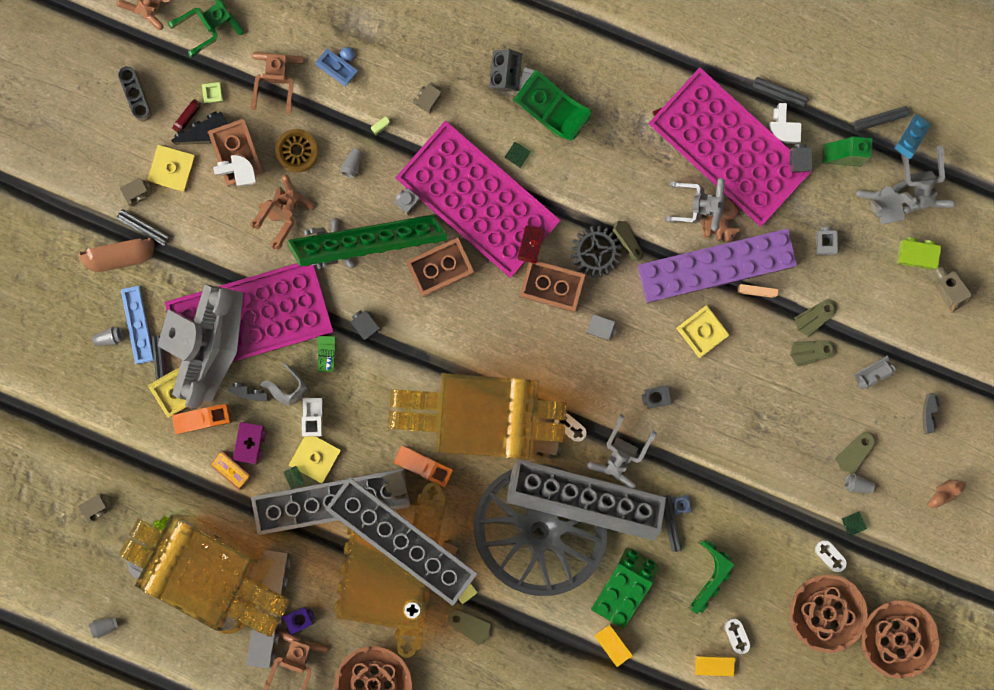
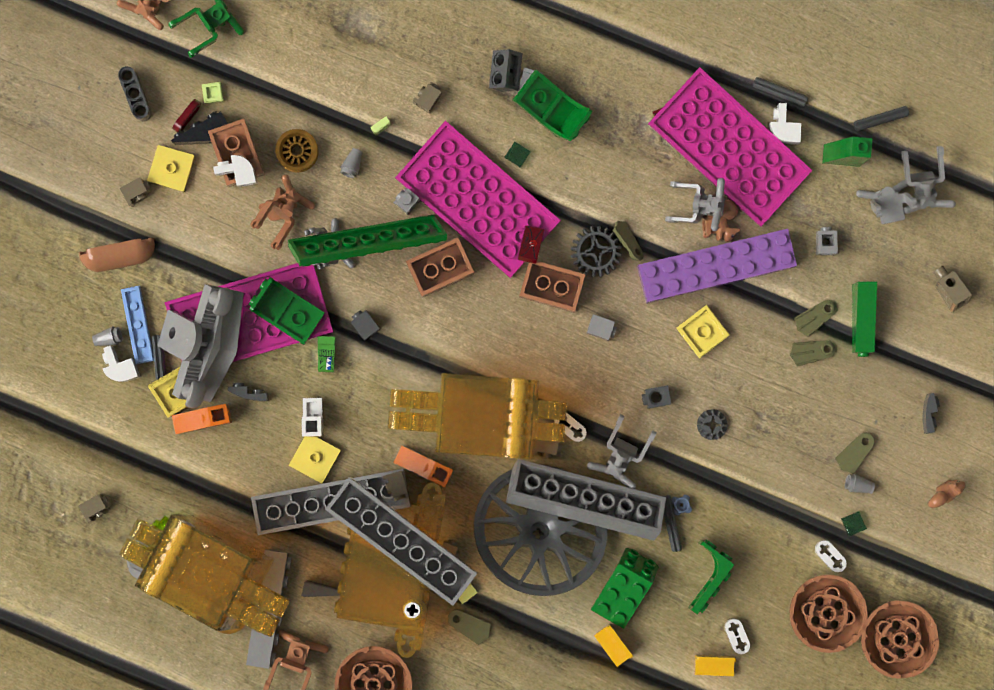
(102, 627): light grey cone -> none
(119, 371): none -> white brick
(143, 227): dark grey axle -> none
(230, 470): slope -> none
(245, 433): magenta brick -> none
(275, 73): nougat piece -> none
(286, 310): none -> green bracket
(290, 399): light grey piece -> none
(291, 623): dark purple brick -> none
(293, 477): clear green tile -> none
(314, 589): none -> dark grey slope
(337, 66): medium blue plate -> none
(705, 431): none -> dark grey gear
(757, 291): light nougat tile -> none
(800, 159): dark grey brick -> none
(864, 317): none -> green slope
(868, 376): light grey hinge -> none
(912, 136): dark azure plate -> none
(919, 254): lime brick -> none

